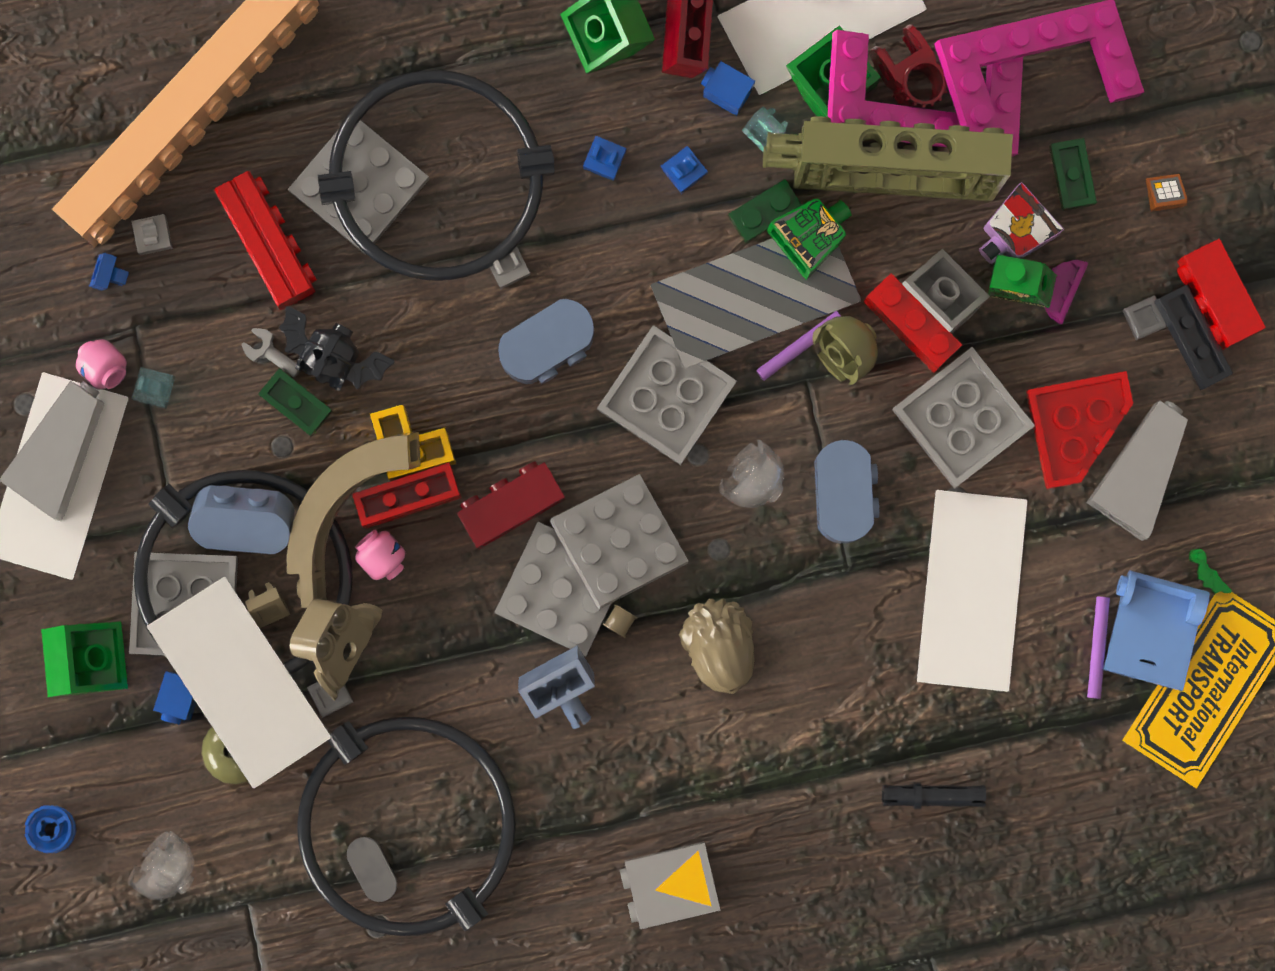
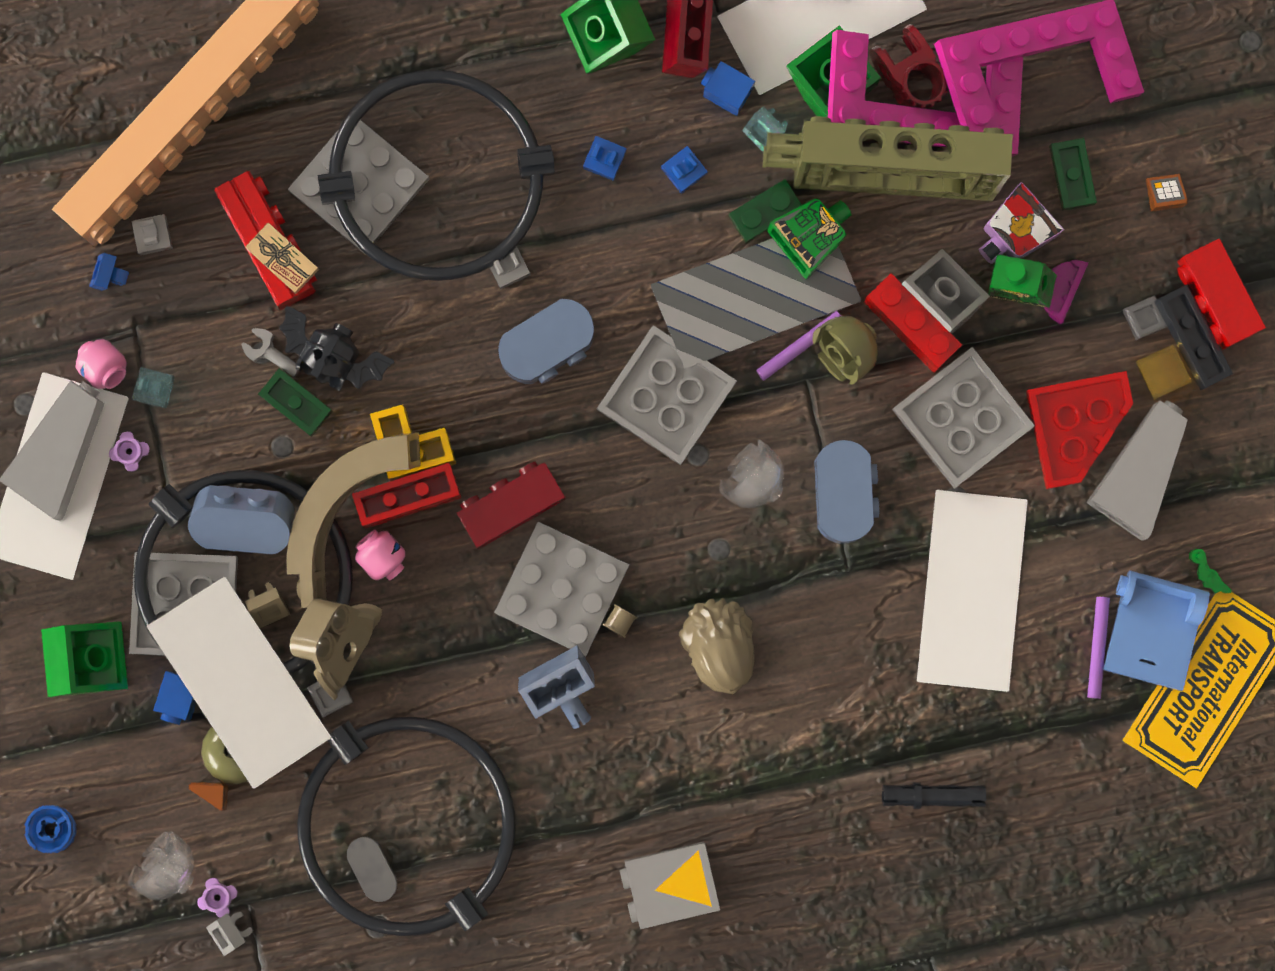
(119, 453): none -> lavender plate
(208, 902): none -> lavender plate
(212, 792): none -> dark orange slope
(226, 933): none -> light grey tile
(282, 258): none -> tan tile
(619, 541): light grey plate -> none
(1163, 372): none -> clear yellow piece

